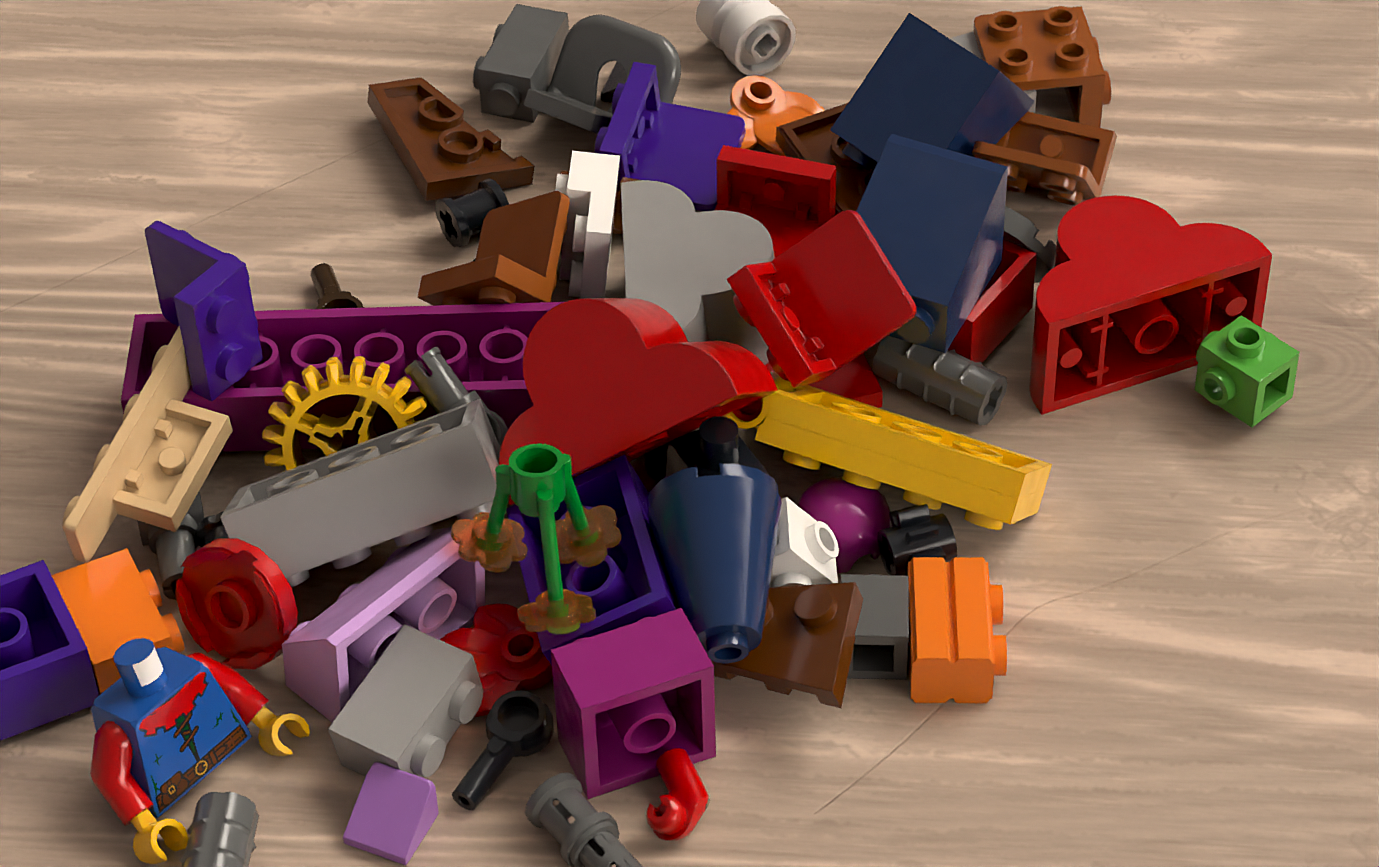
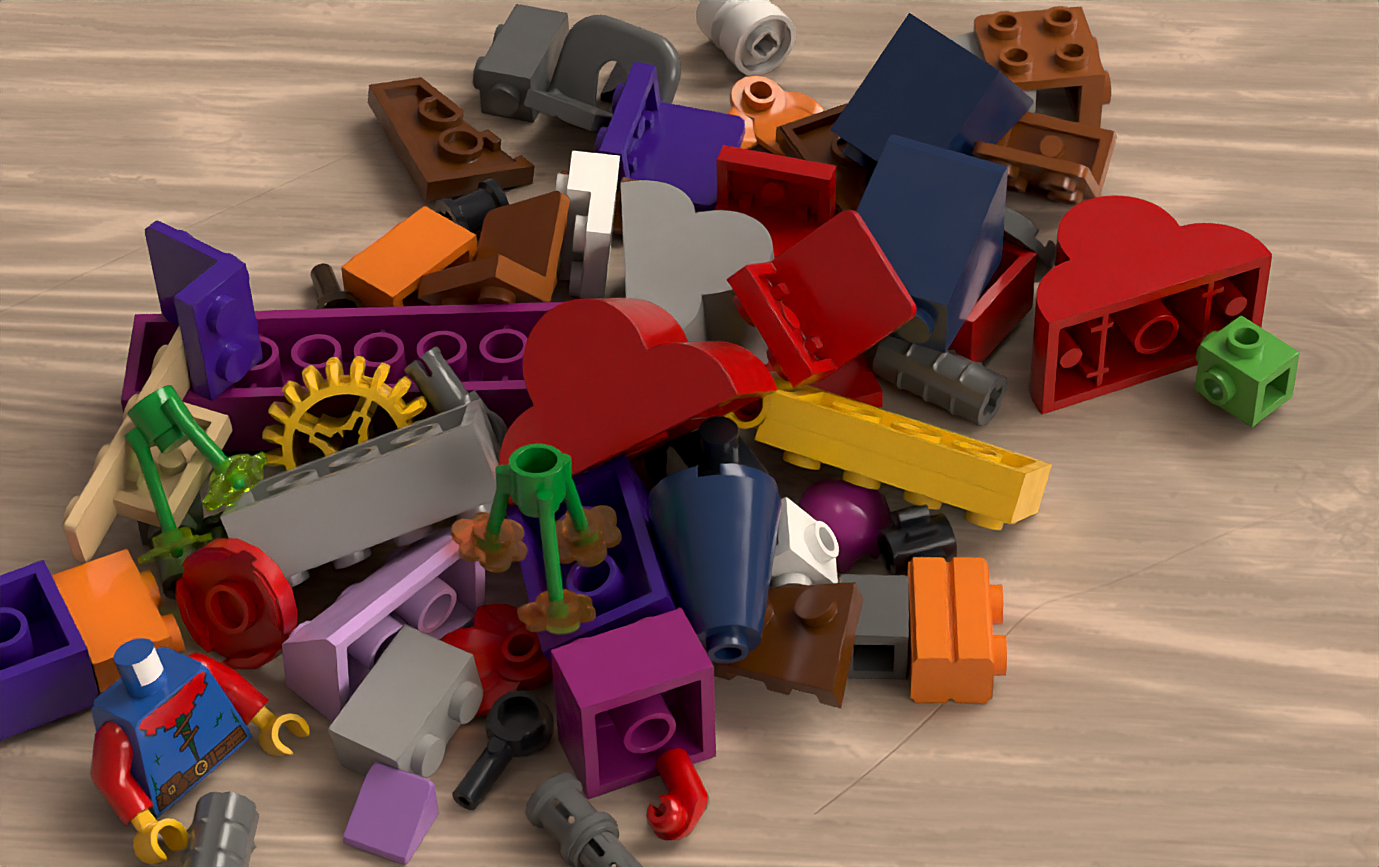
(167, 423): none -> green plant
(393, 266): none -> orange brick

